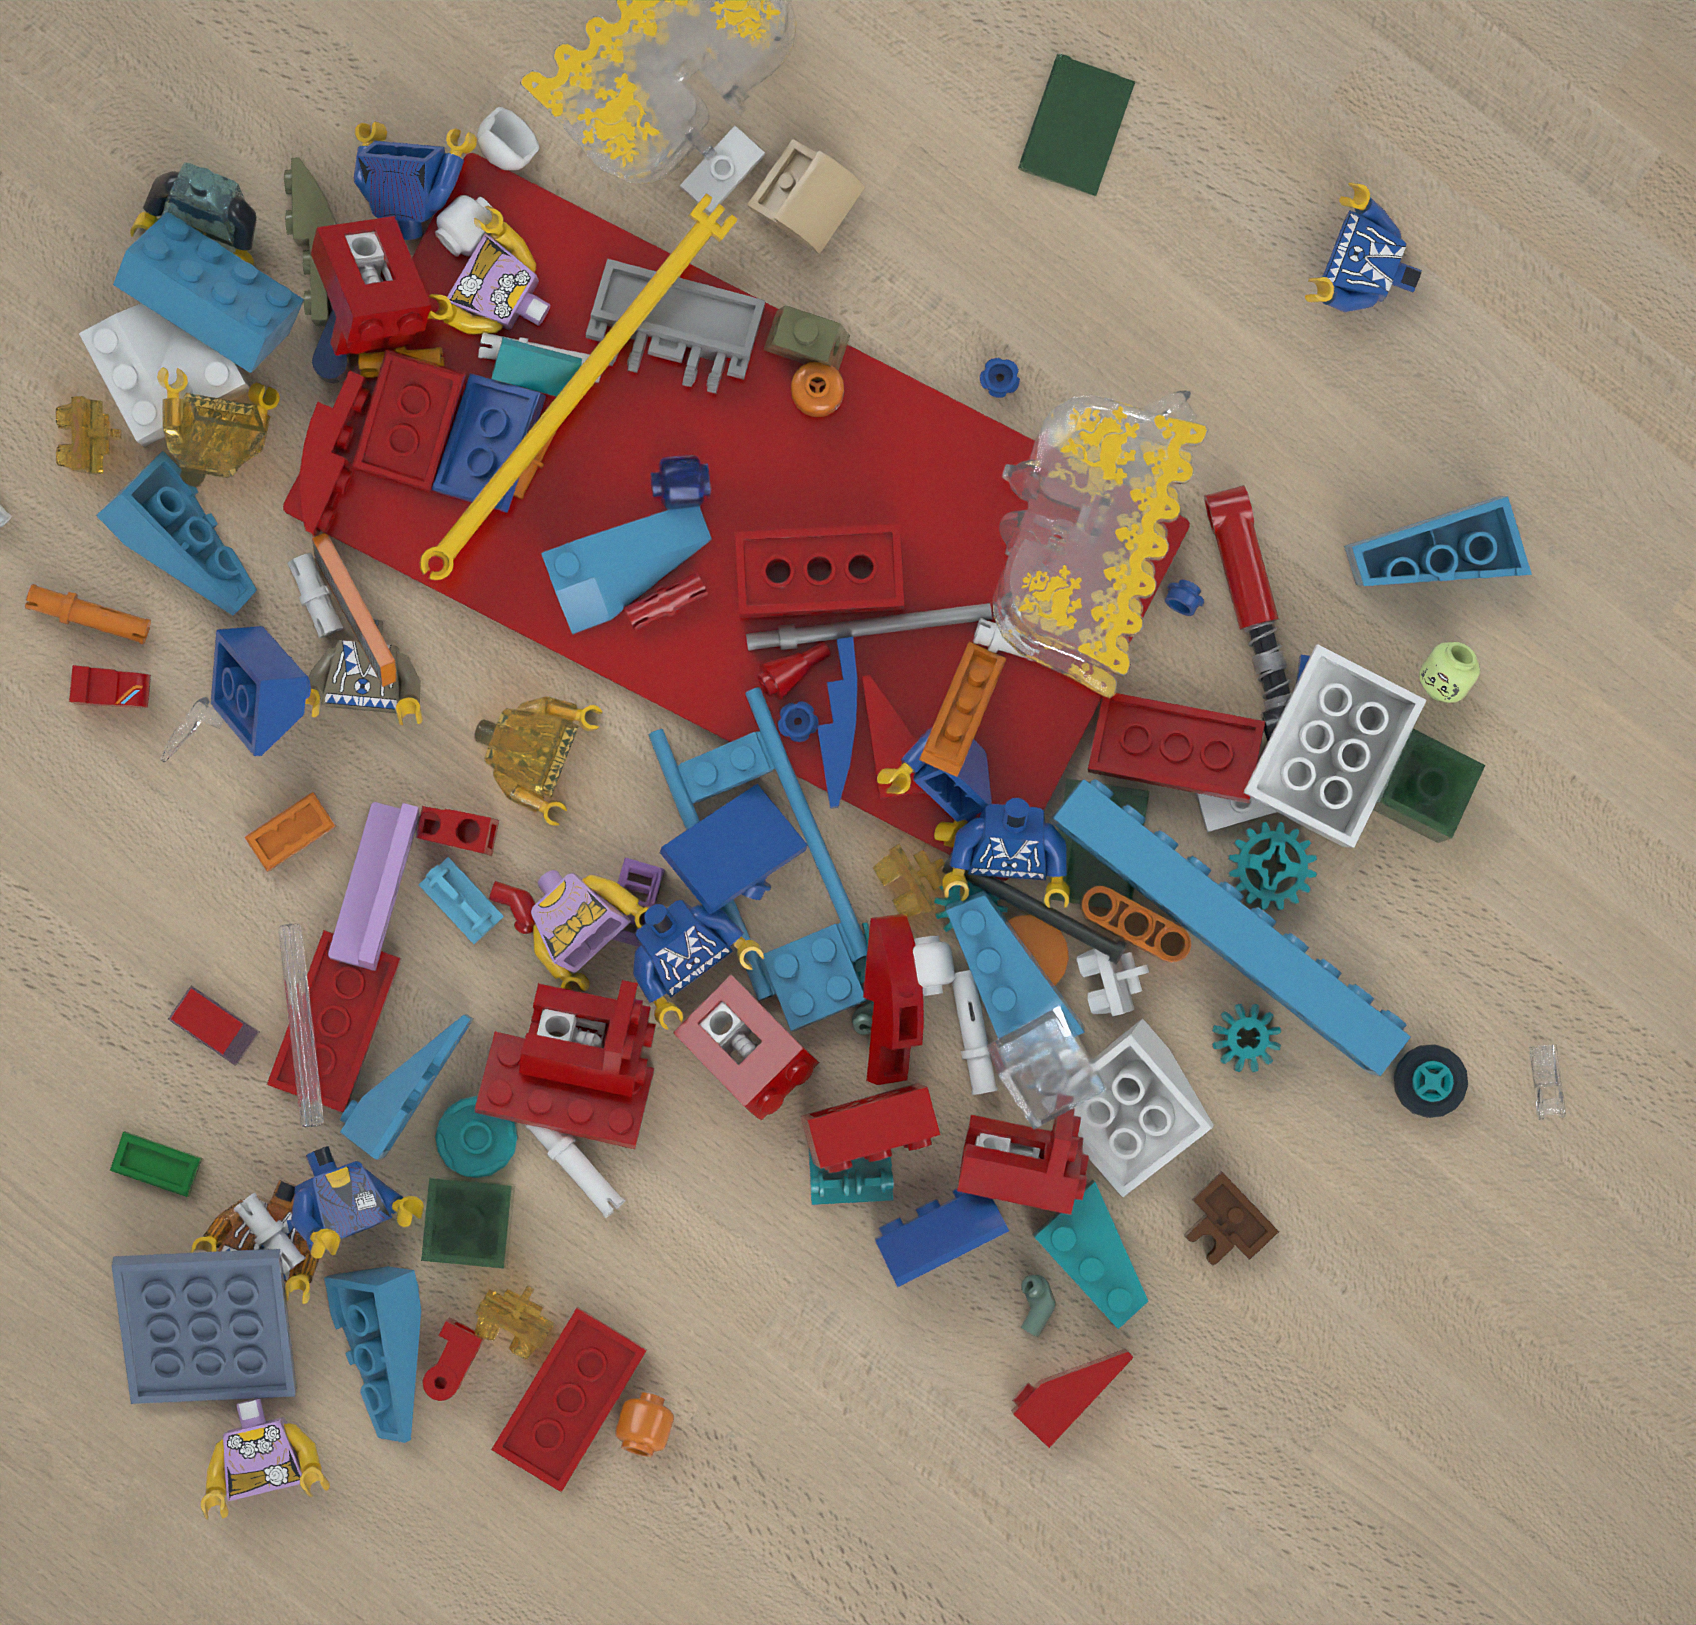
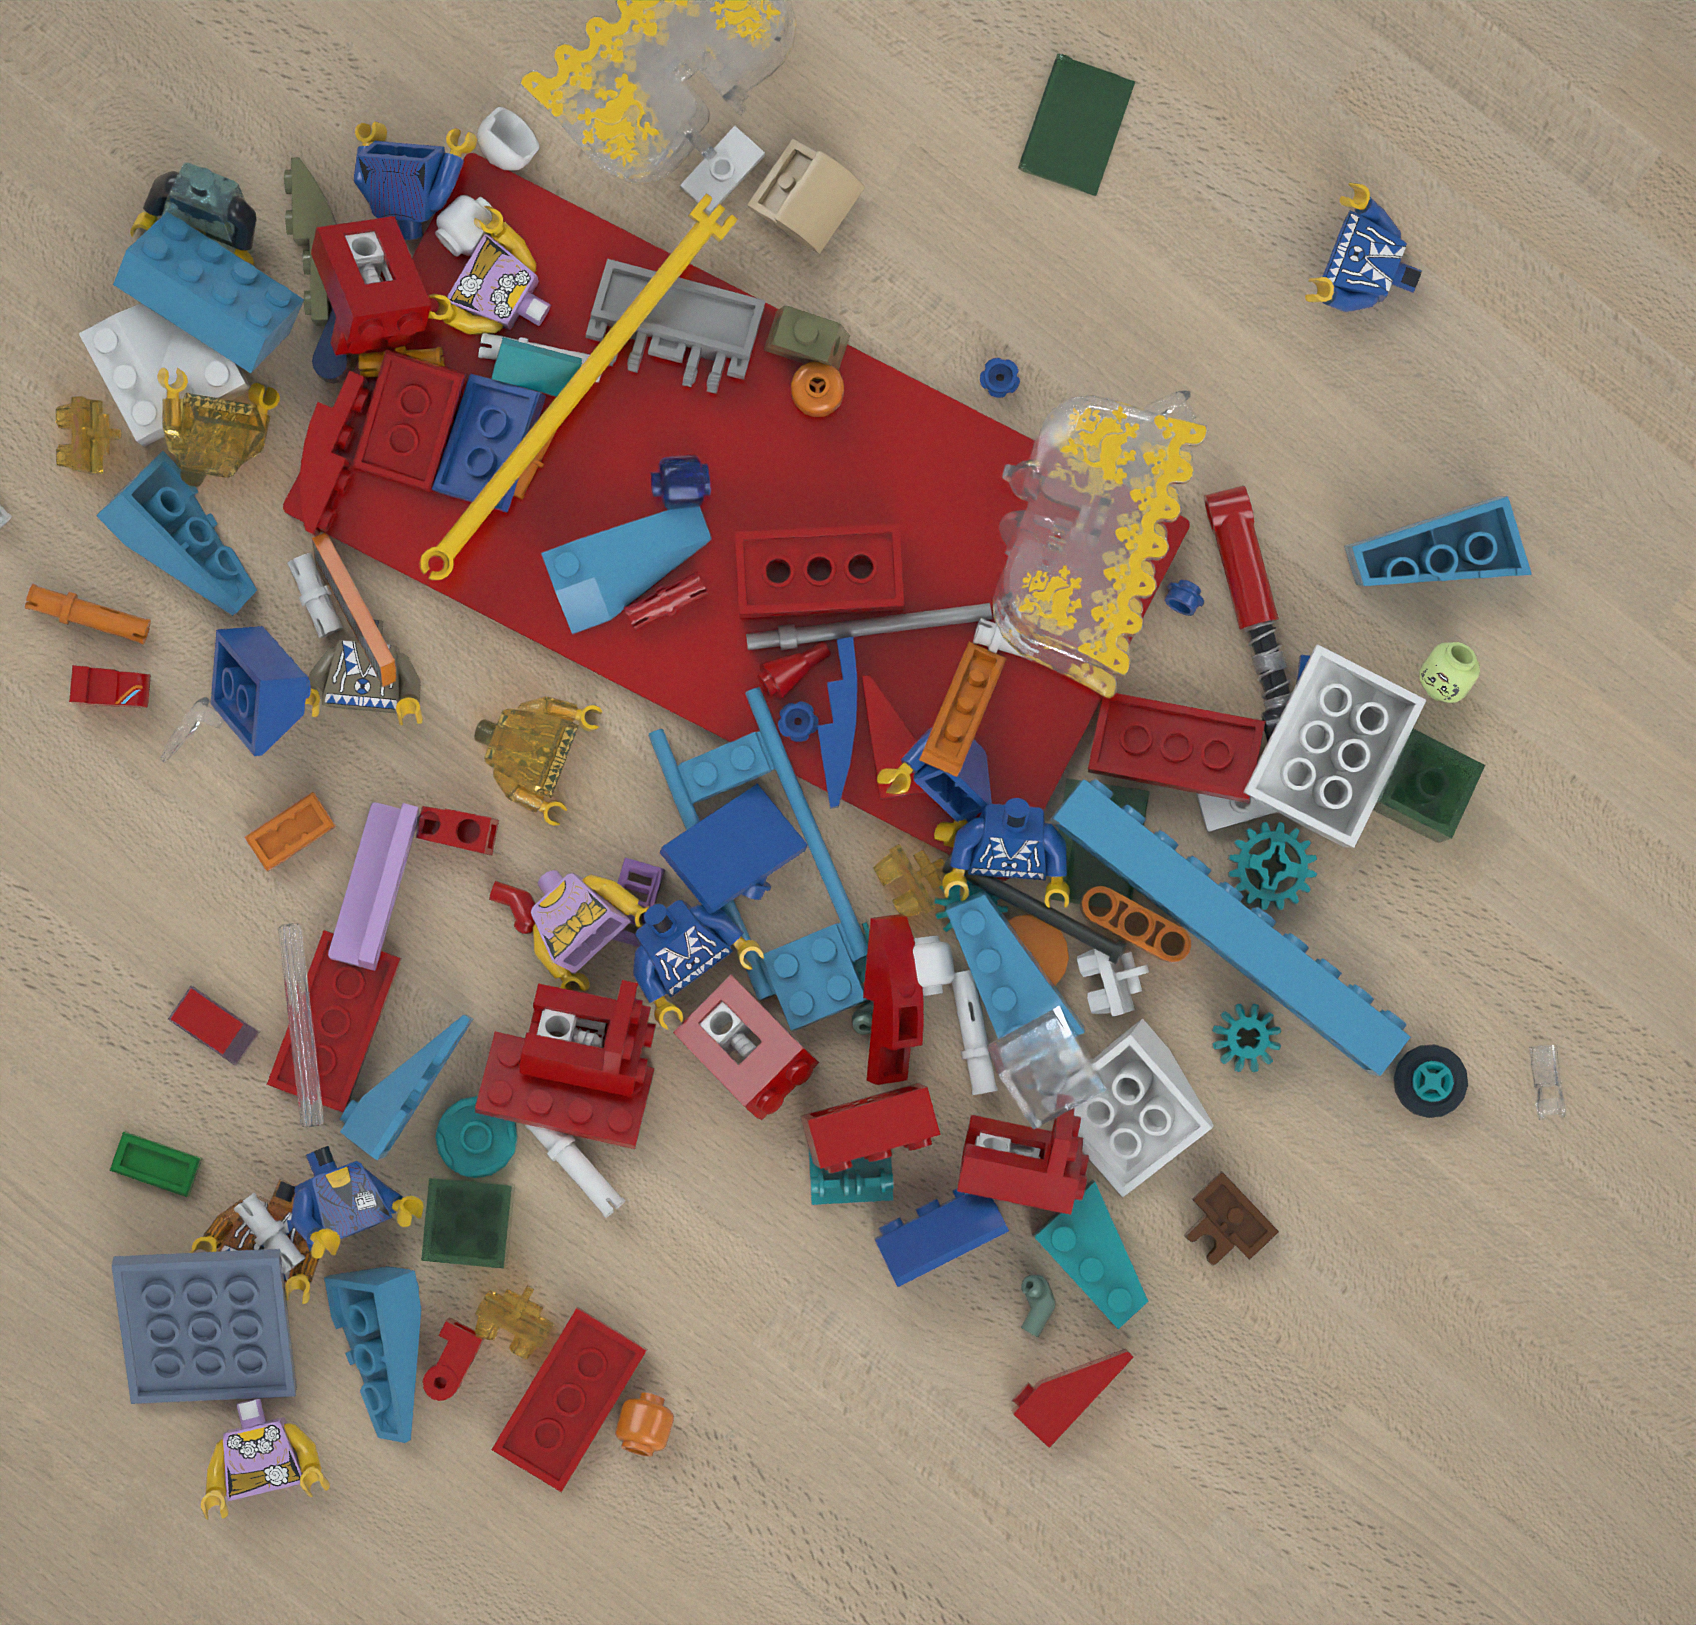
(460, 900): medium azure hinge -> none

